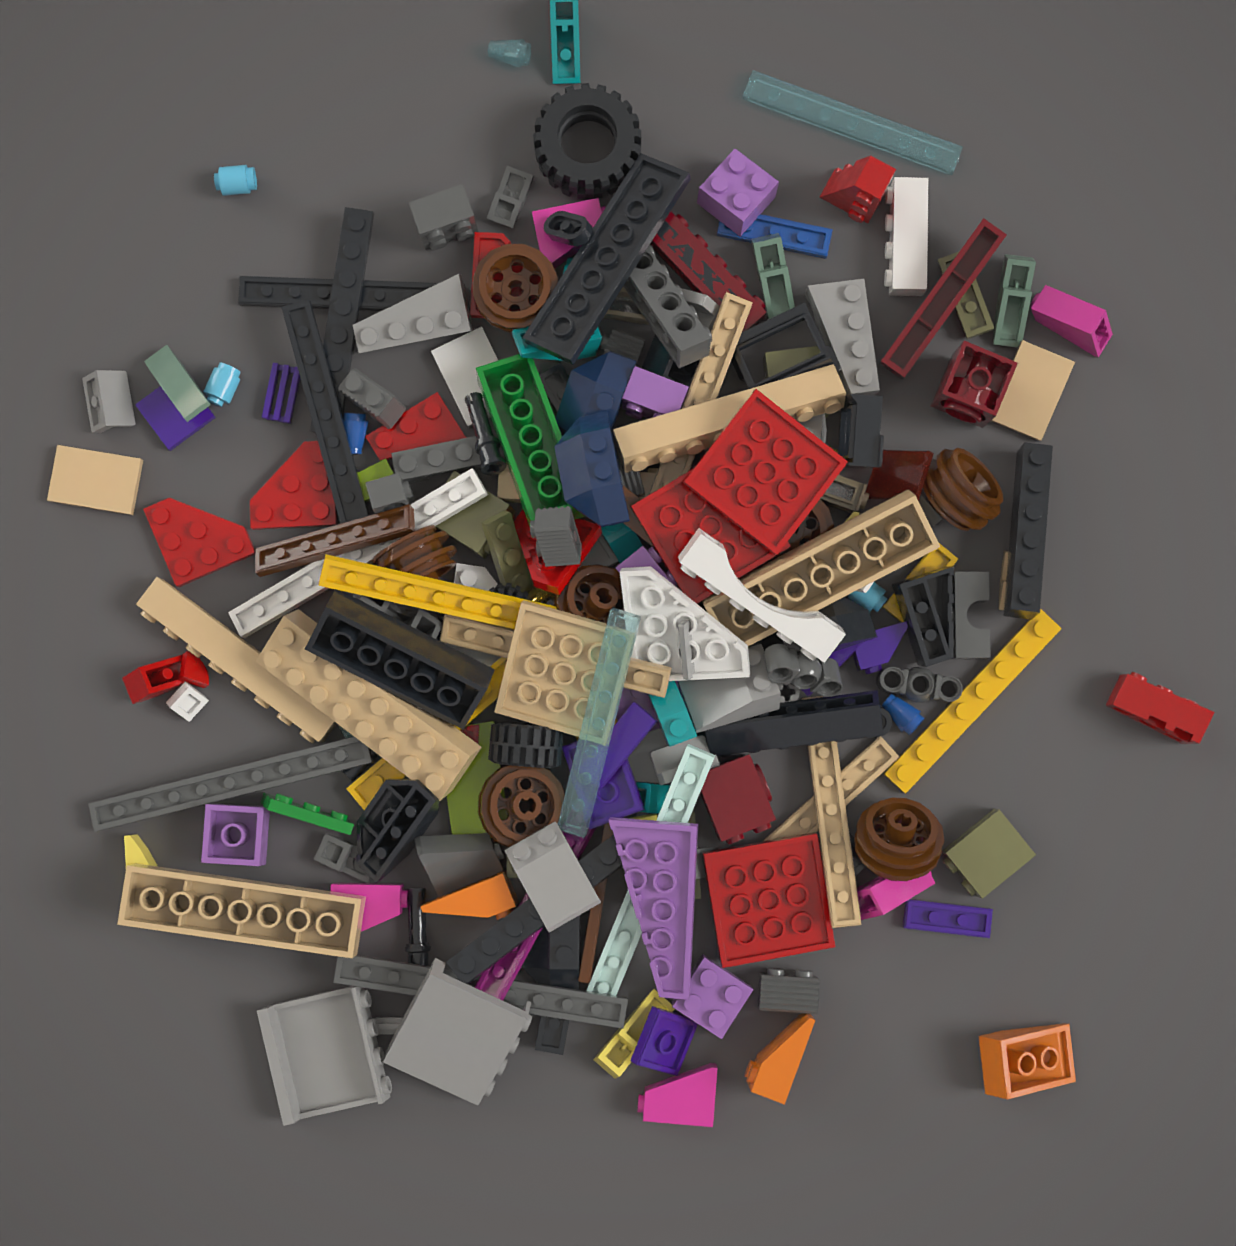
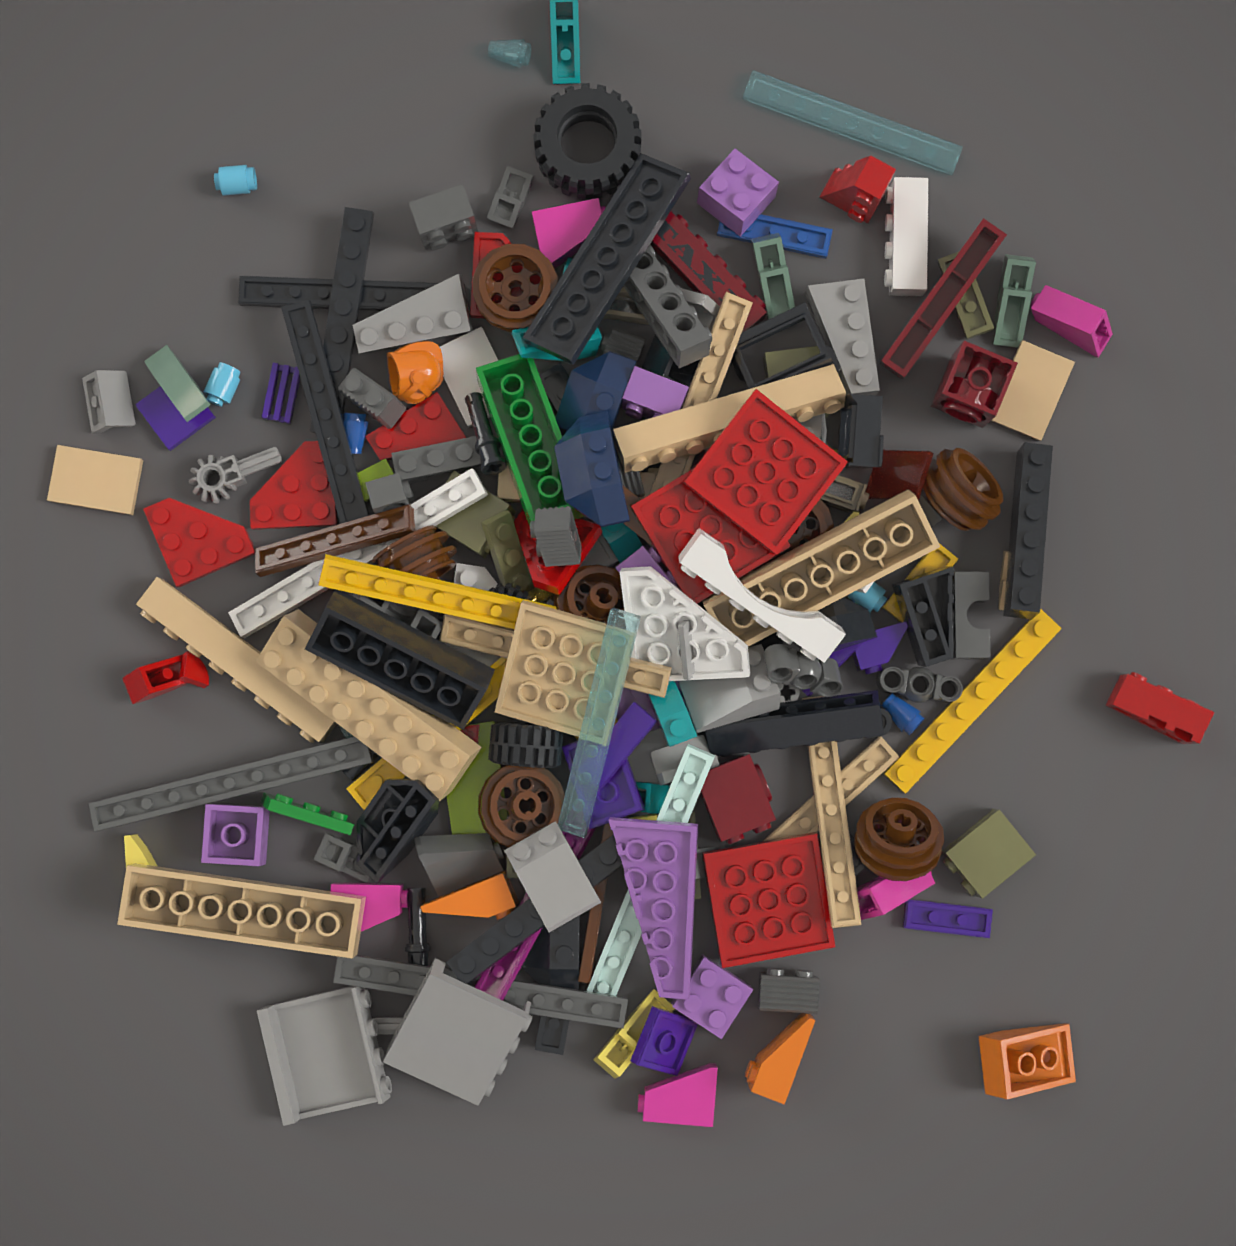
(187, 701): white plate -> none
(231, 473): none -> light grey gear
(415, 371): none -> orange helmet
(568, 228): black plate -> none

